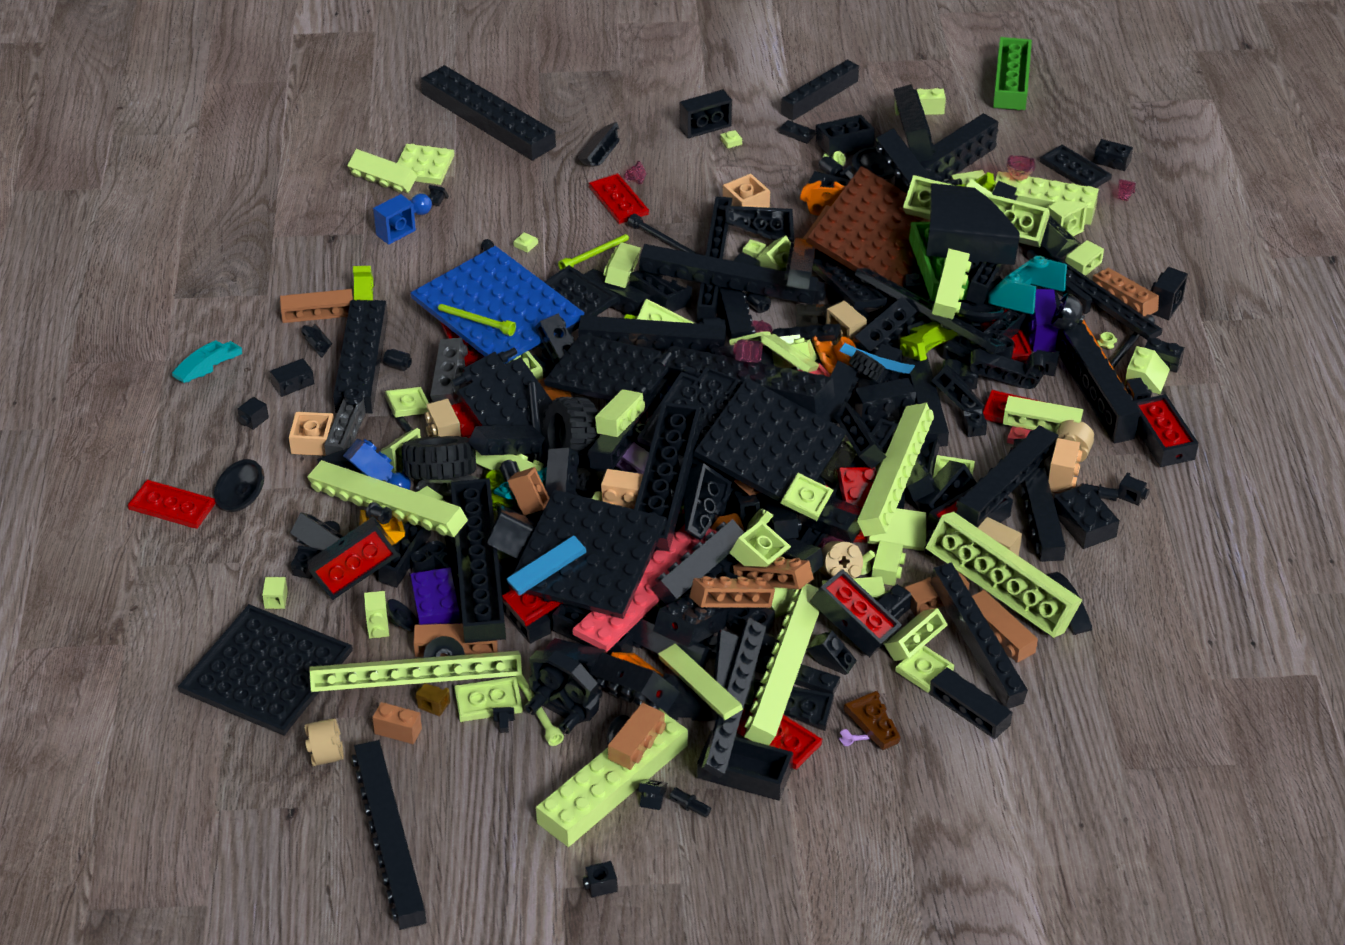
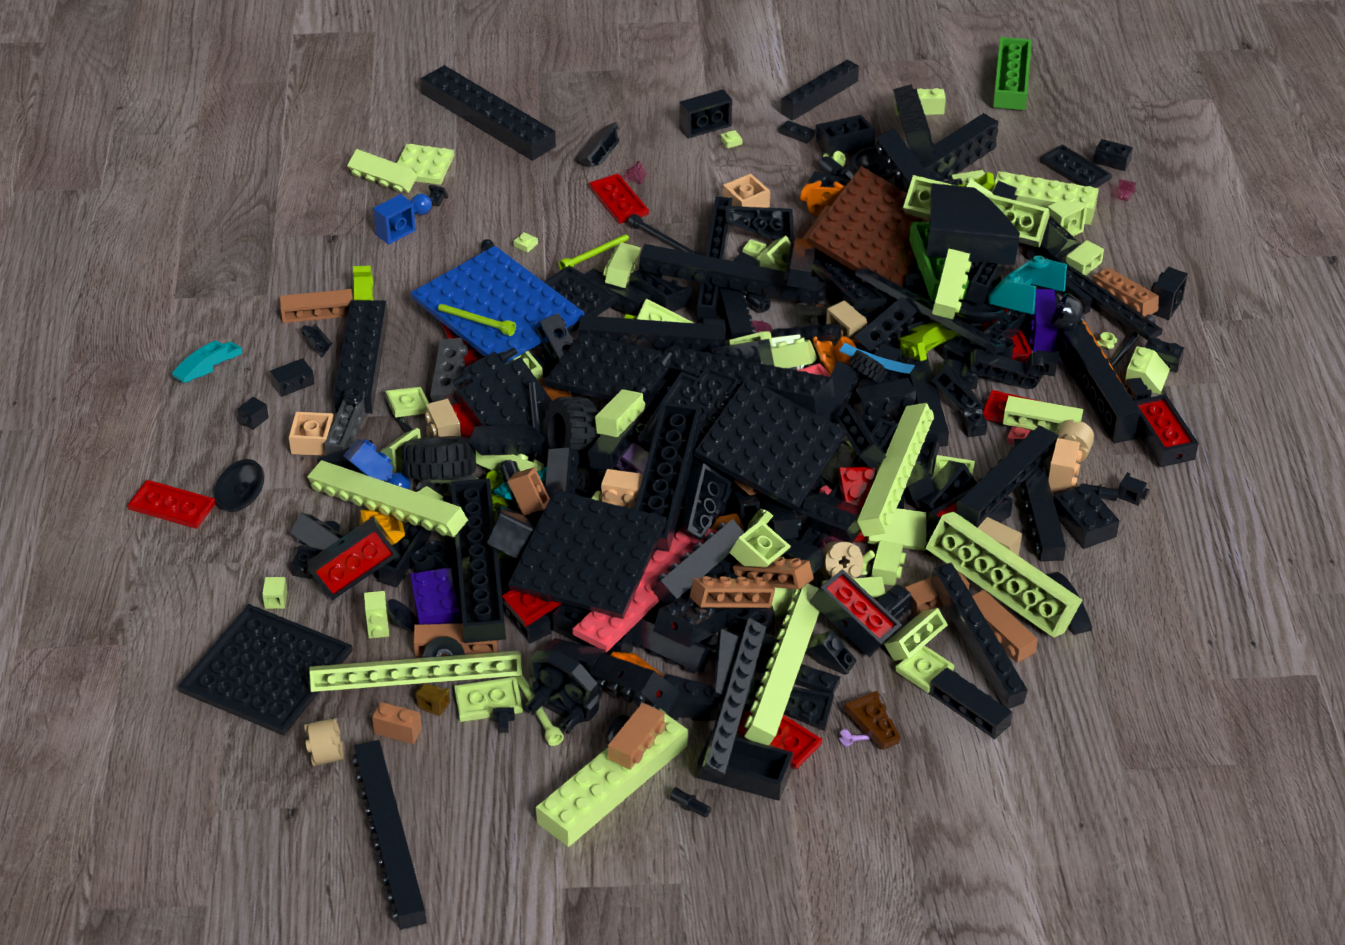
(381, 514): black bush -> none
(397, 359): black brick -> none
(546, 565): dark azure tile -> none
(600, 879): black brick -> none
(652, 793): black slope -> none
(700, 681): yellowish green tile -> none
(748, 350): clear pink brick -> none
(789, 353): yellowish green tile -> none
(807, 496): yellowish green tile -> none
(1020, 166): clear pink hat -> none

